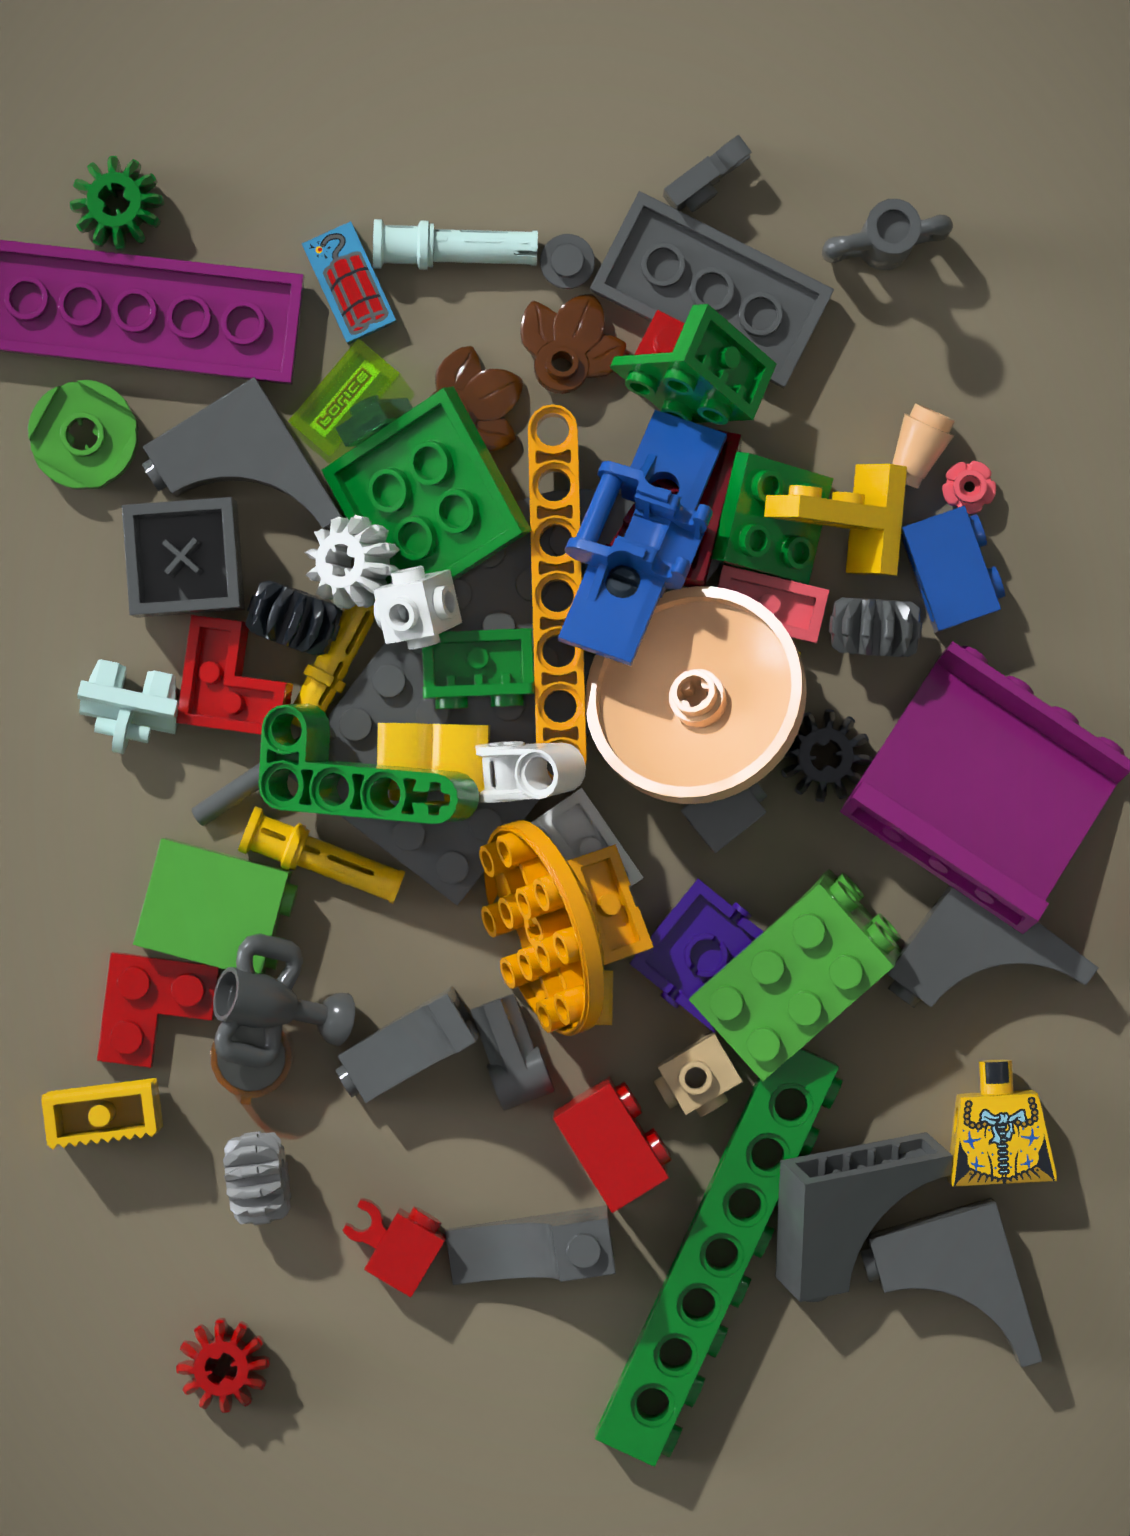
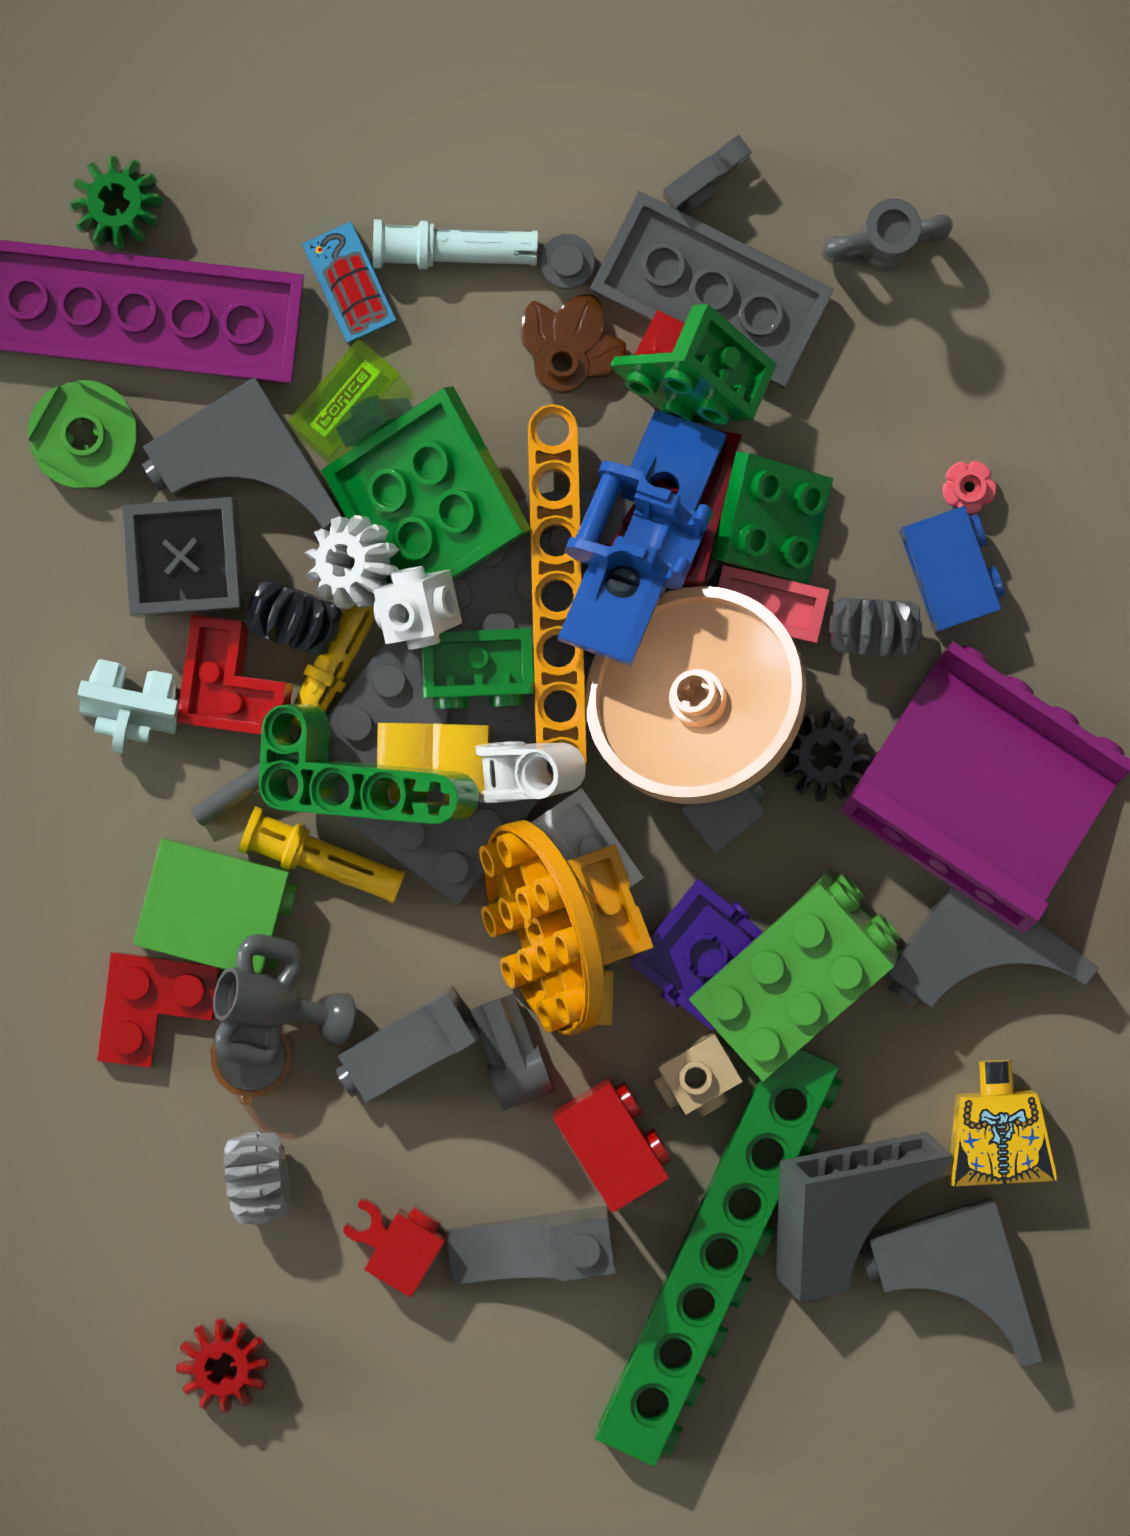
(102, 1113): yellow brick -> none
(485, 394): reddish brown plate -> none
(869, 512): yellow bracket -> none
(921, 442): light nougat cone -> none

